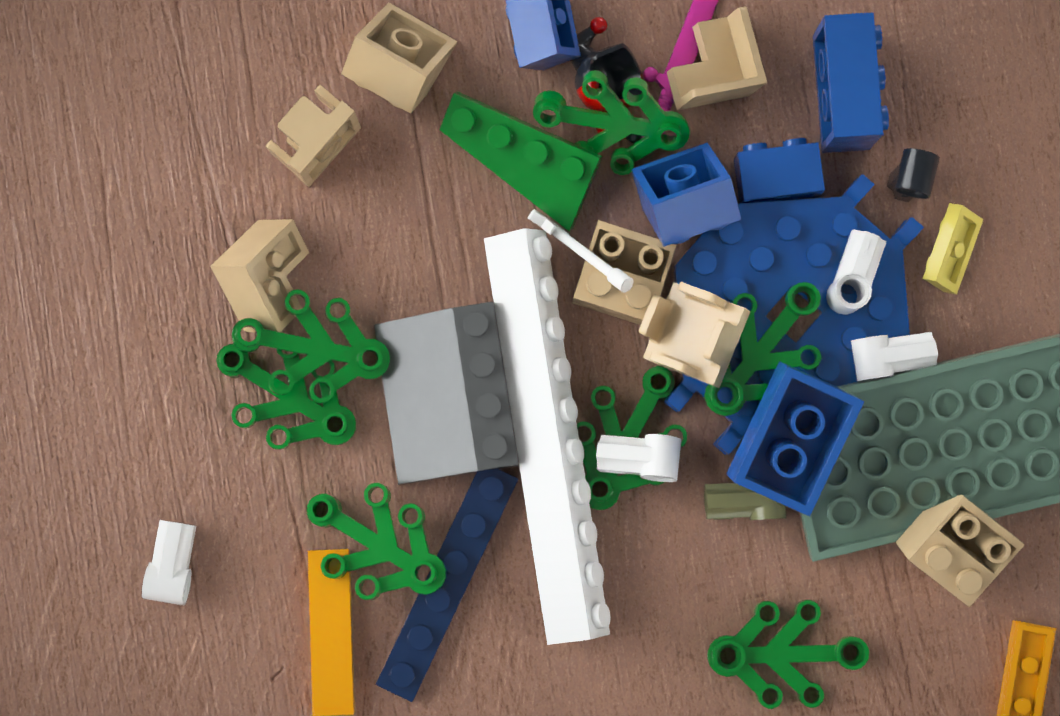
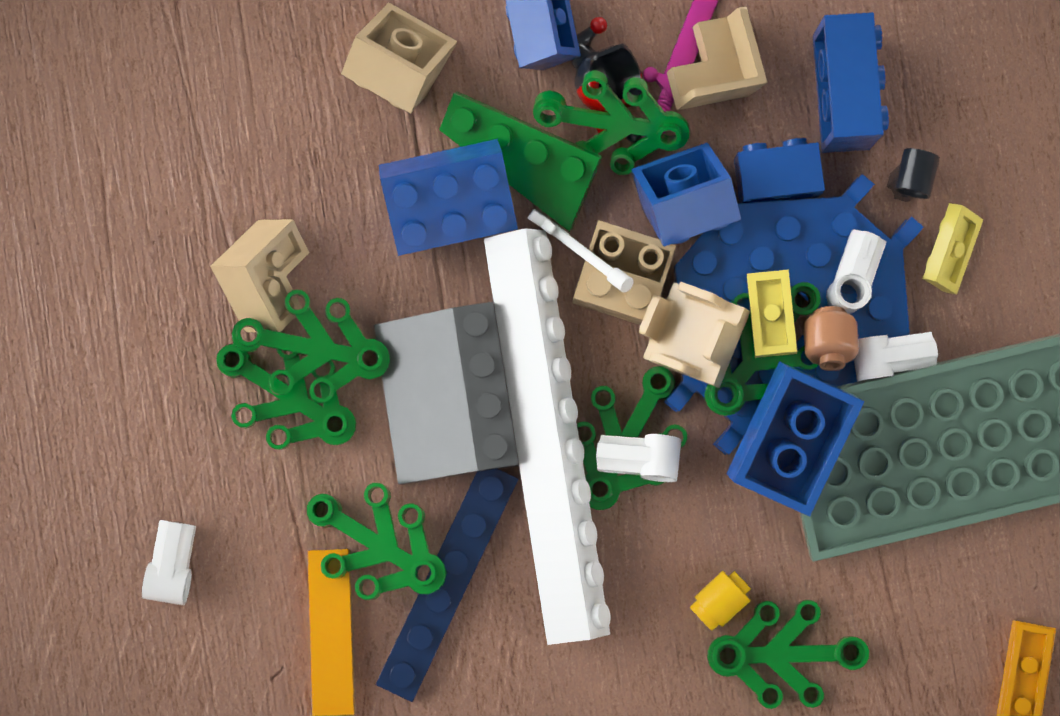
(315, 135): tan panel -> none
(448, 197): none -> blue brick
(721, 599): none -> yellow brick
(736, 501): olive piece -> none
(771, 313): none -> light yellow plate
(831, 338): none -> nougat head
(959, 547): tan slope -> none

